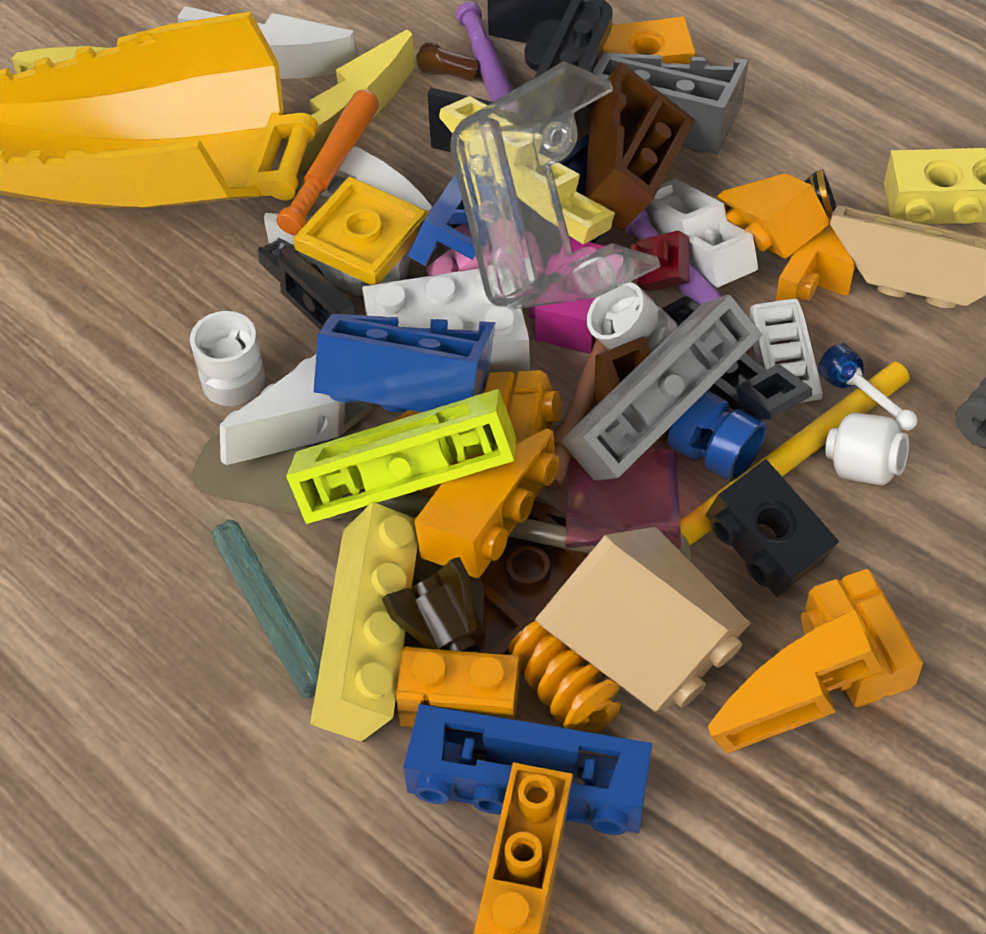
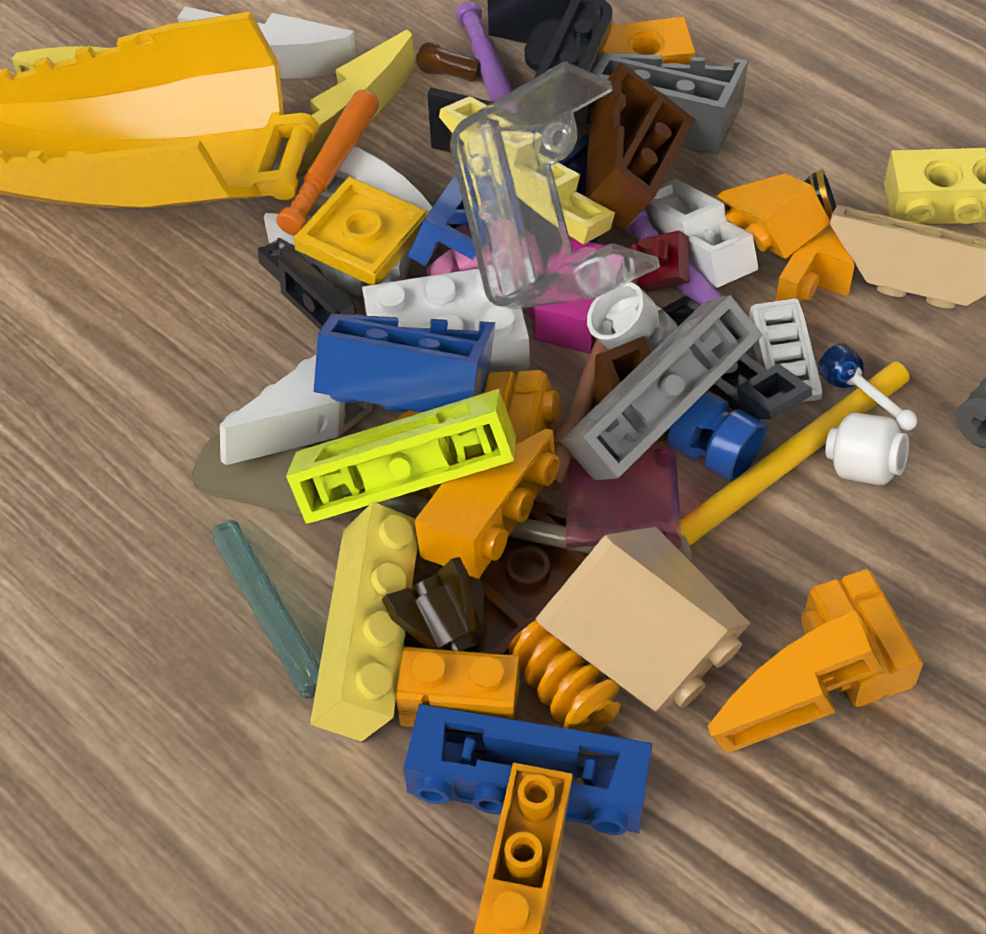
(228, 358): white wheel -> none
(769, 500): black brick -> none

